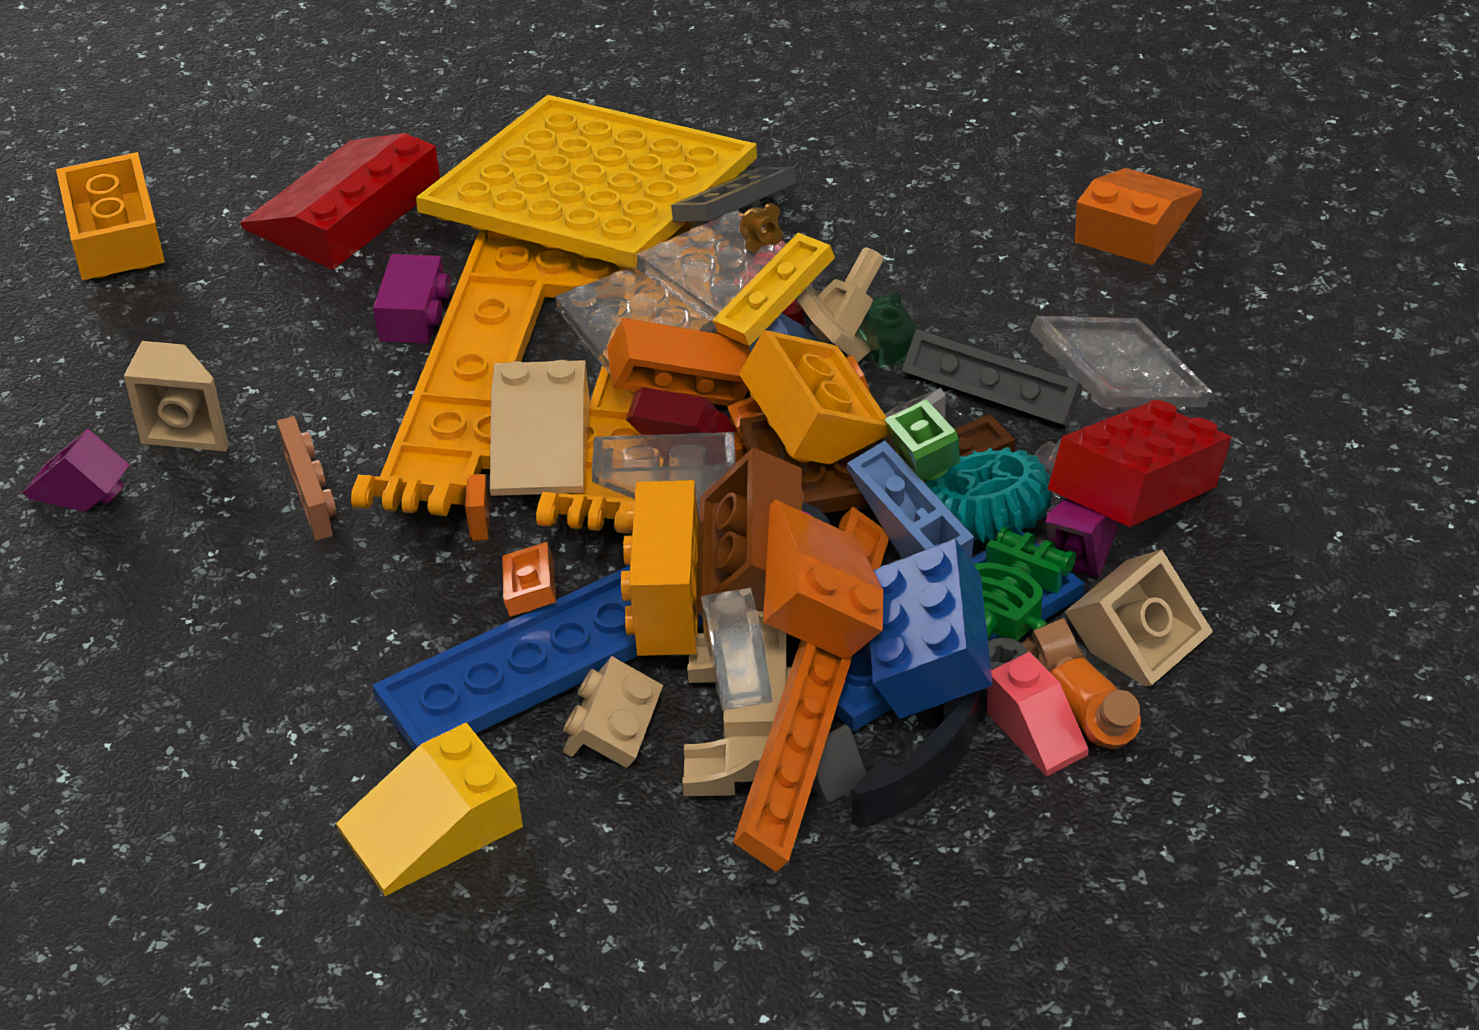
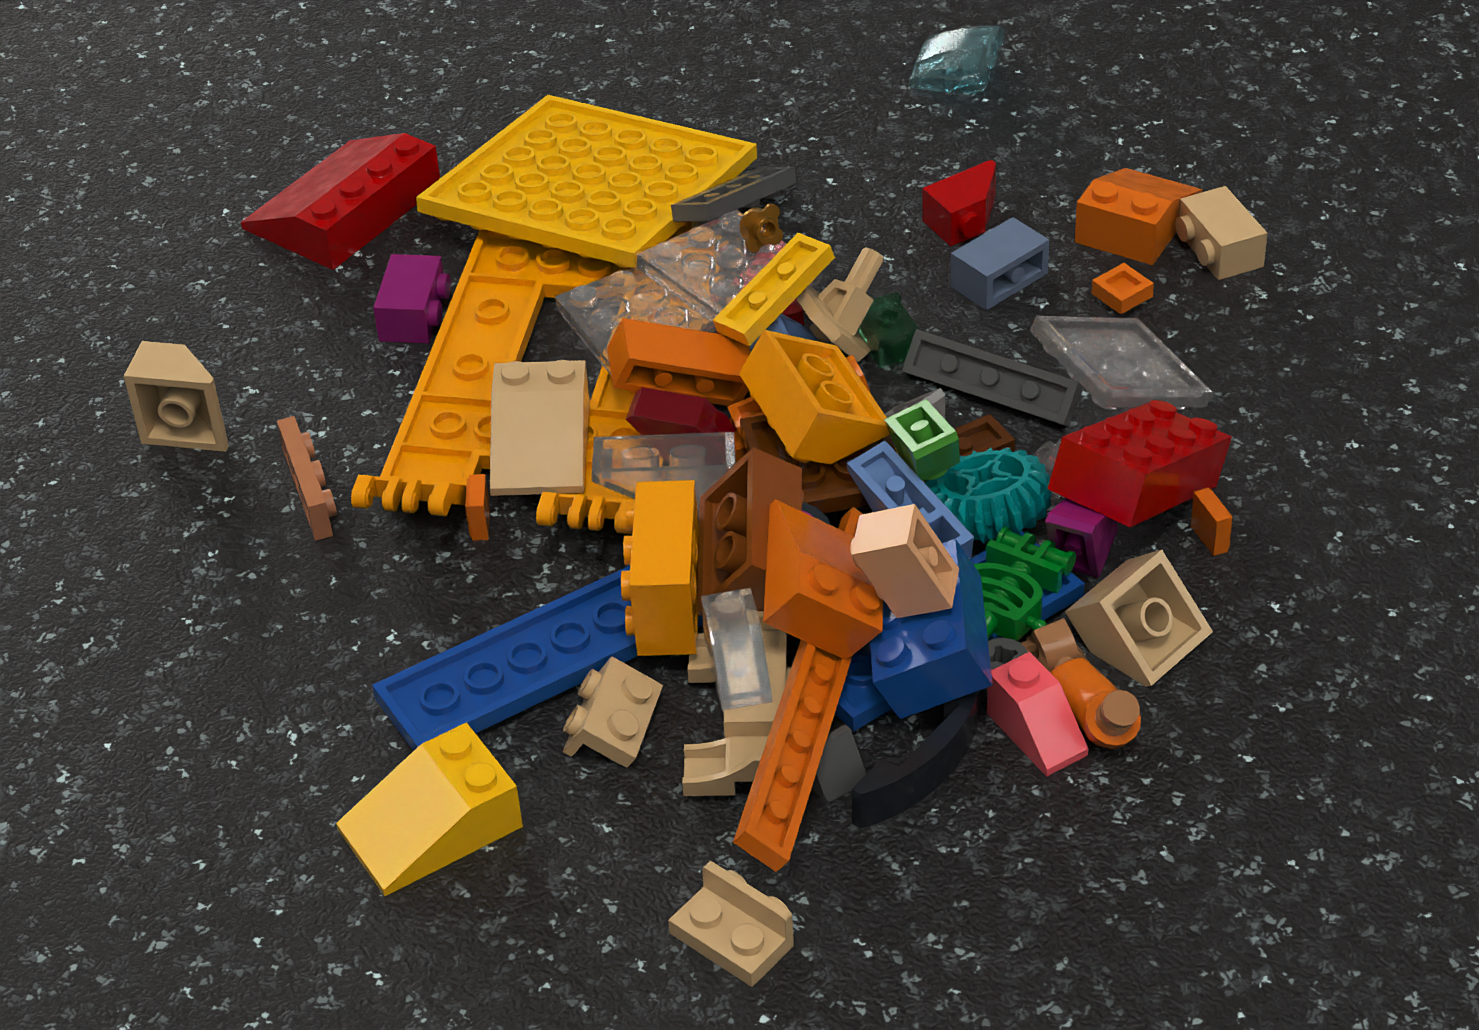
(79, 475): magenta slope -> none
(110, 216): light orange brick -> none
(528, 579): orange plate -> none
(734, 925): none -> tan bracket
(905, 561): none -> light nougat brick
(958, 59): none -> clear light blue slope
(961, 203): none -> red slope
(999, 263): none -> sand blue brick
(1122, 288): none -> orange plate
(1211, 521): none -> orange tile
(1221, 232): none -> tan brick

